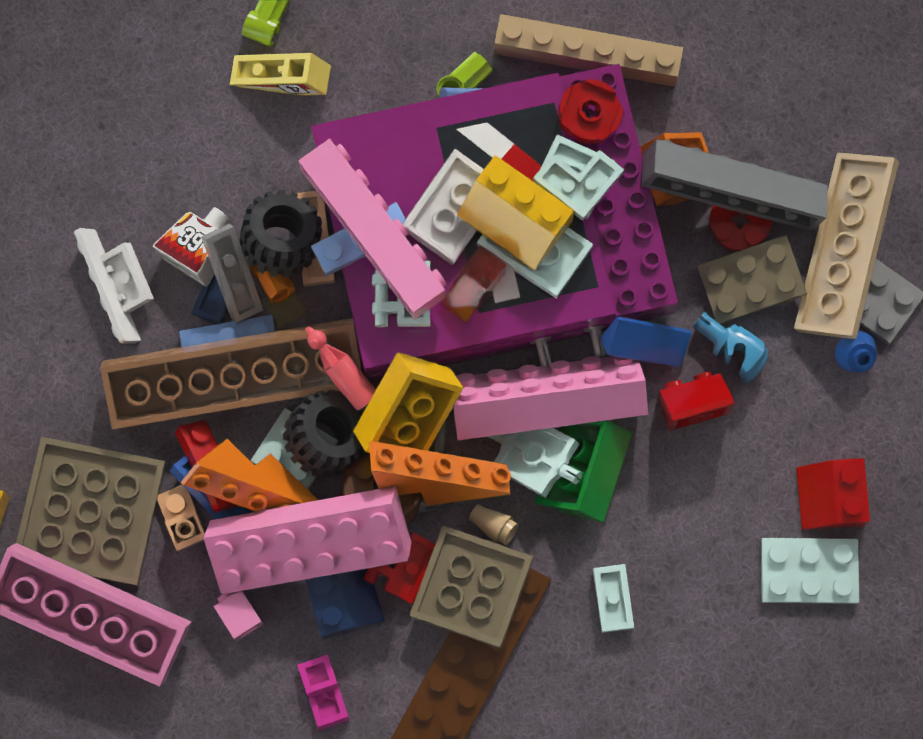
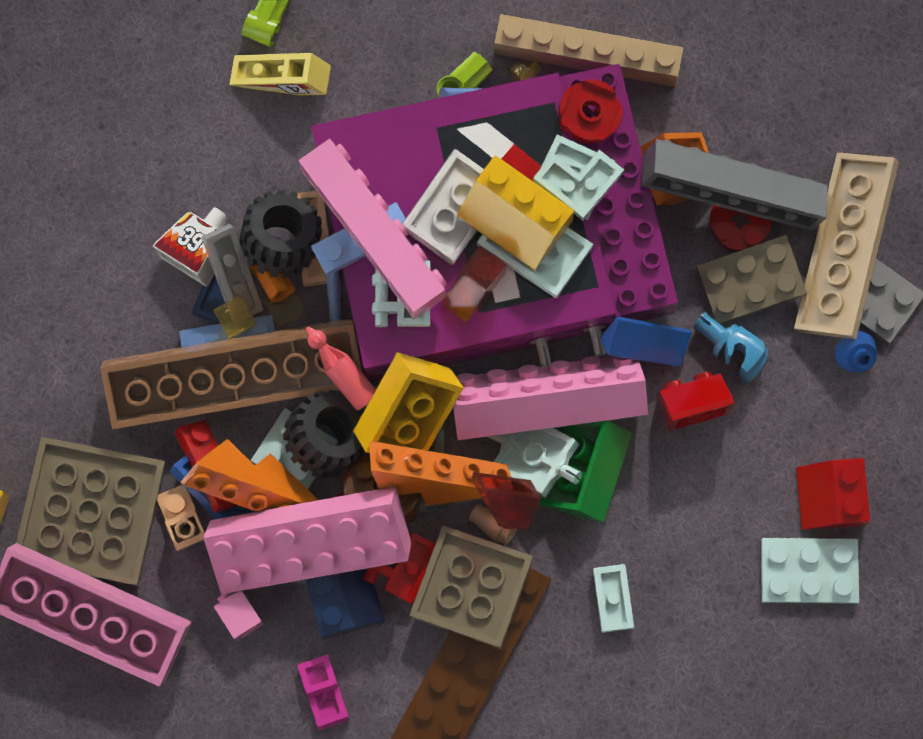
(118, 282): white bracket -> none
(234, 317): none -> clear yellow tile
(334, 296): none -> medium blue piece
(508, 499): none -> clear red slope
(522, 72): none -> clear yellow tile

